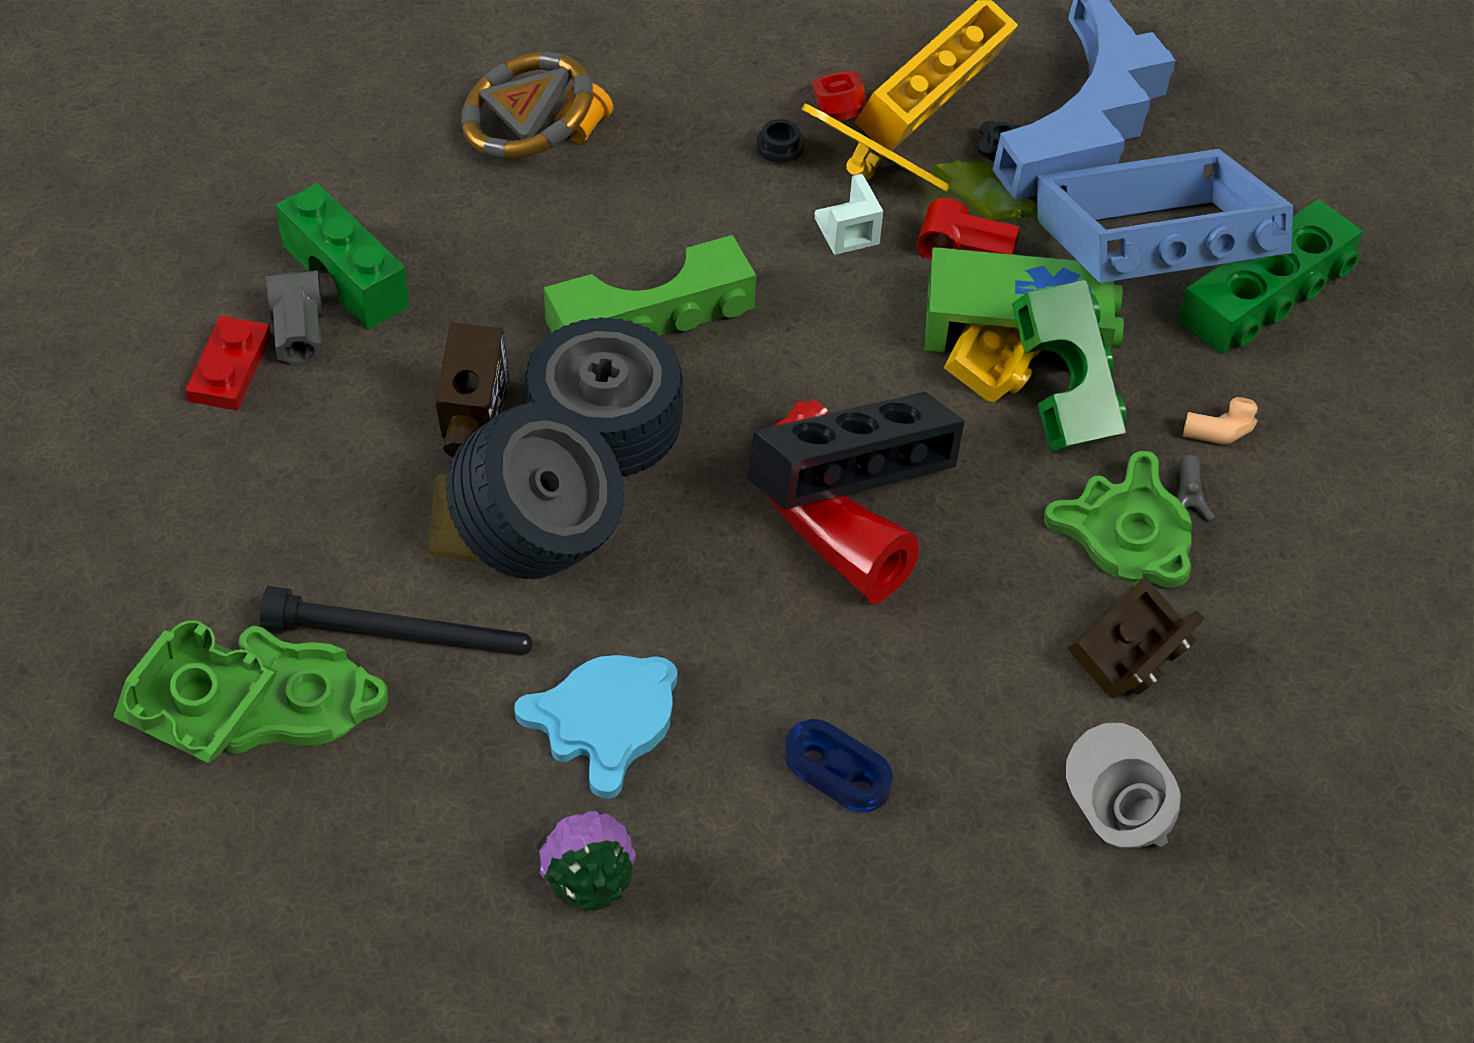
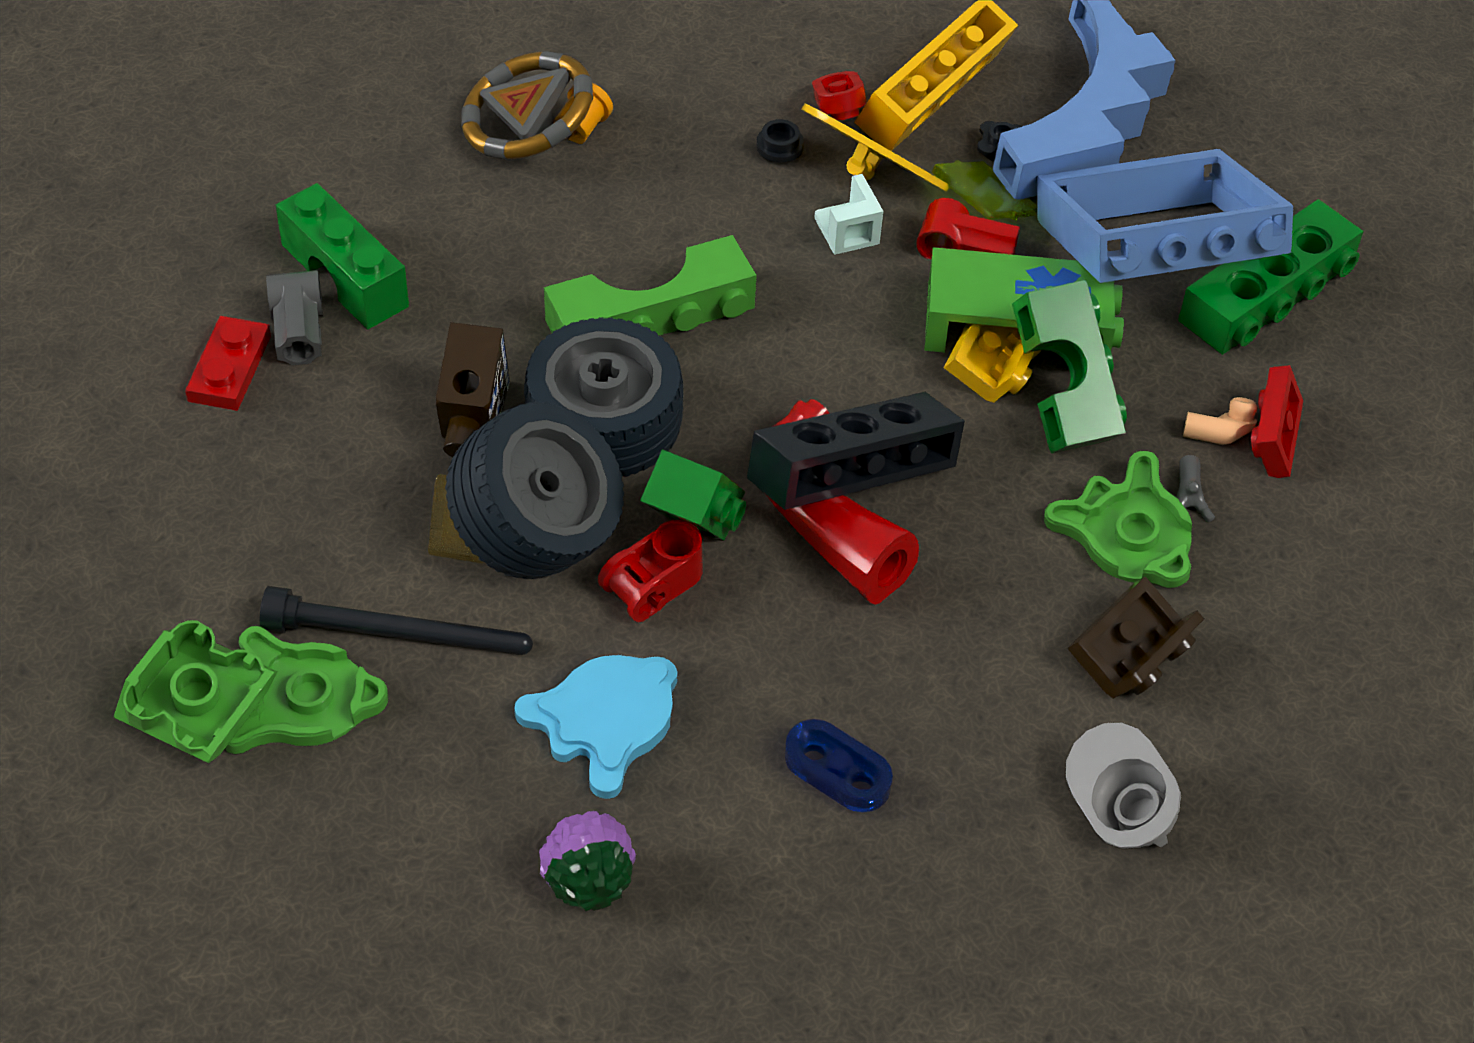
(649, 572): none -> red piece
(695, 495): none -> green brick
(1279, 422): none -> red plate

